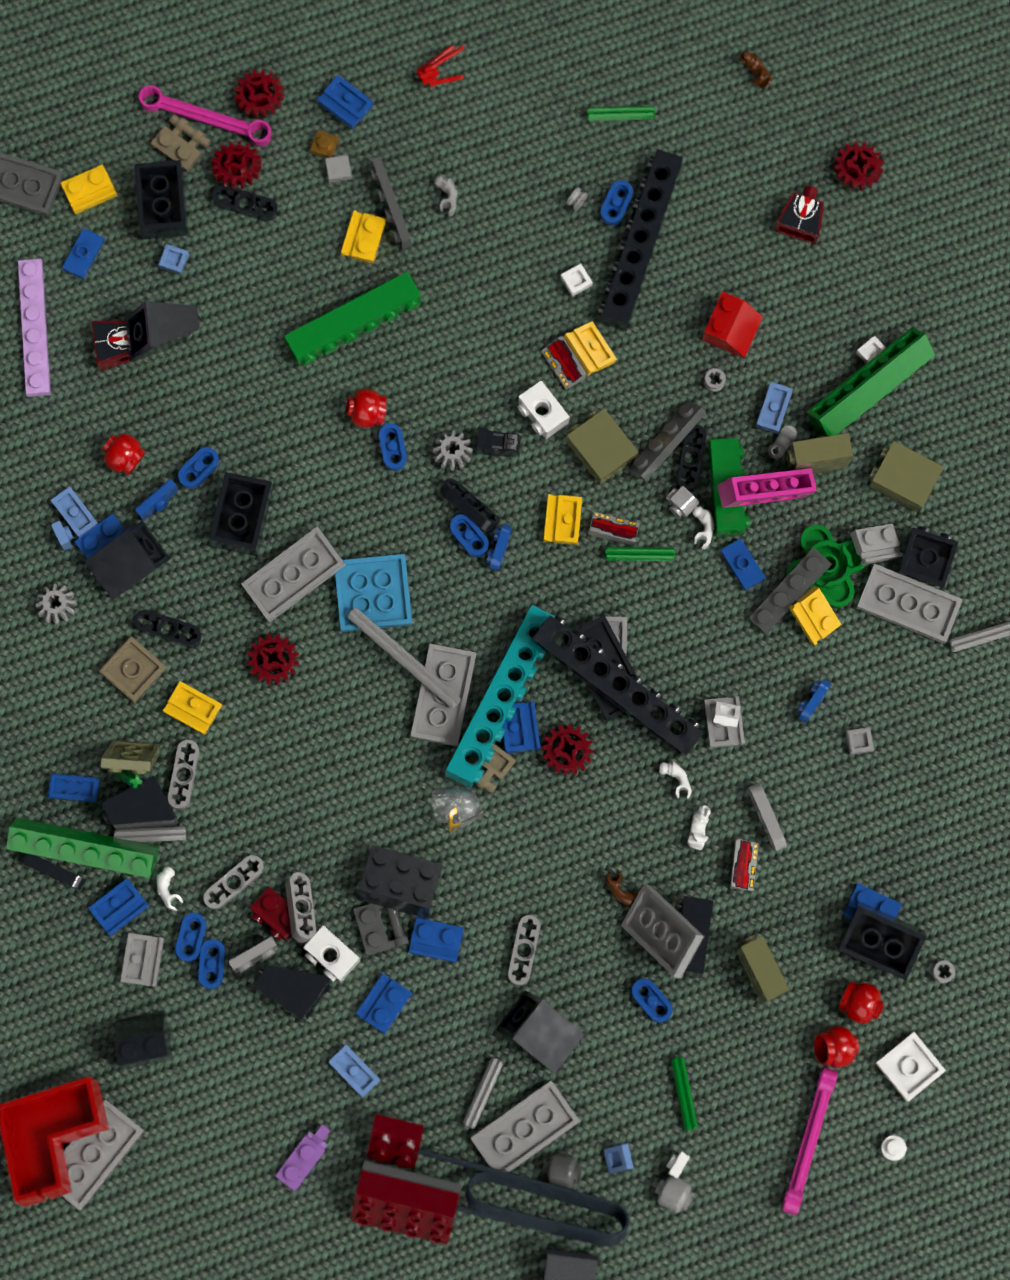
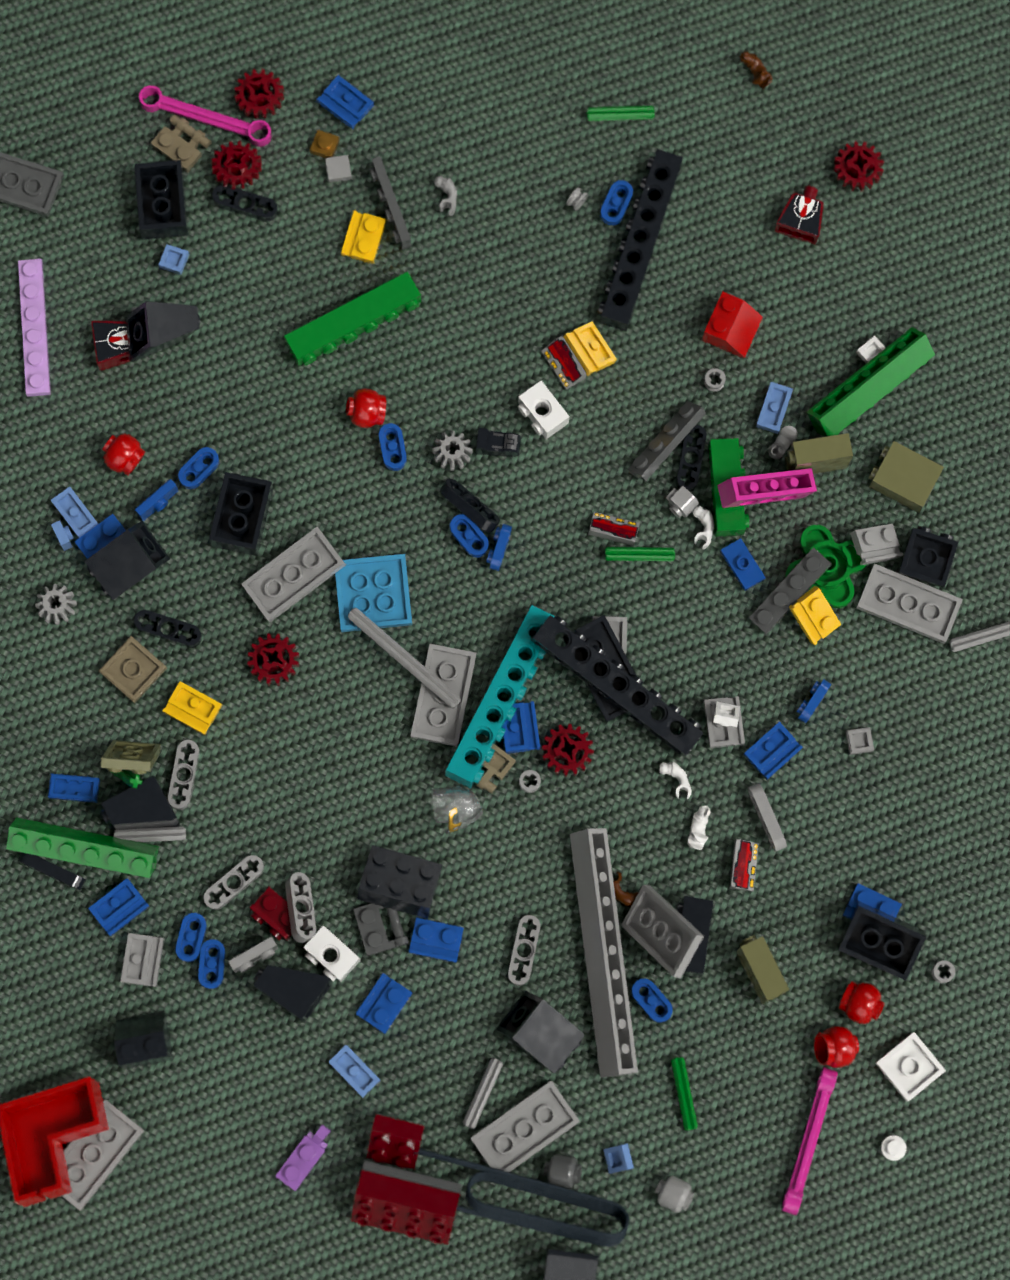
(83, 253): blue plate -> none
(89, 189): yellow plate -> none
(162, 887): white piece -> none
(428, 71): red plant -> none
(528, 774): none -> light grey bush
(563, 519): yellow plate -> none
(576, 280): white plate -> none
(601, 446): olive brick -> none
(603, 953): none -> light grey brick
(677, 1164): white plate -> none
(773, 750): none -> blue plate

